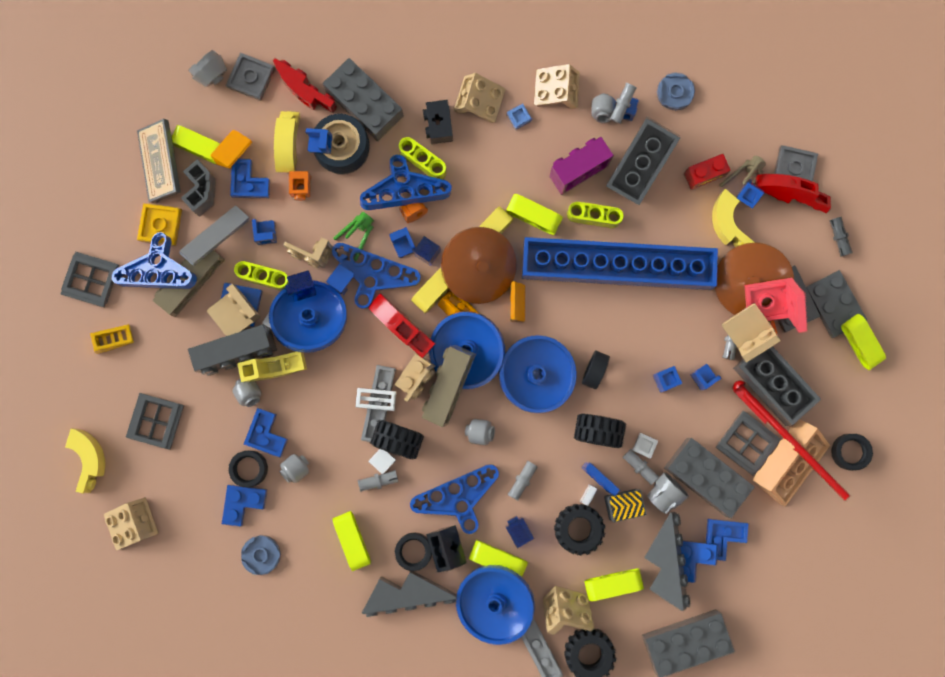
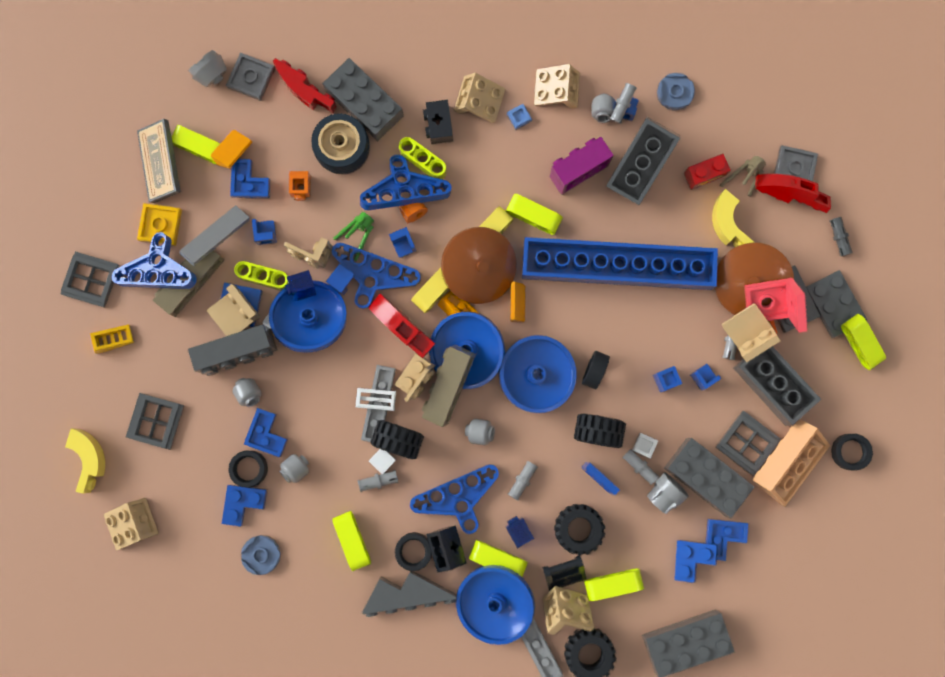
(202, 195): dark grey brick -> none
(271, 367): light yellow arch -> none
(285, 141): light yellow arch -> none
(319, 140): blue panel -> none
(427, 250): clear blue brick -> none
(565, 573): none -> black plate
(588, 495): white tile -> none
(604, 212): neon yellow beam -> none
(625, 505): piece -> none
(667, 555): dark grey slope -> none
(750, 194): blue panel -> none
(766, 416): red bar -> none

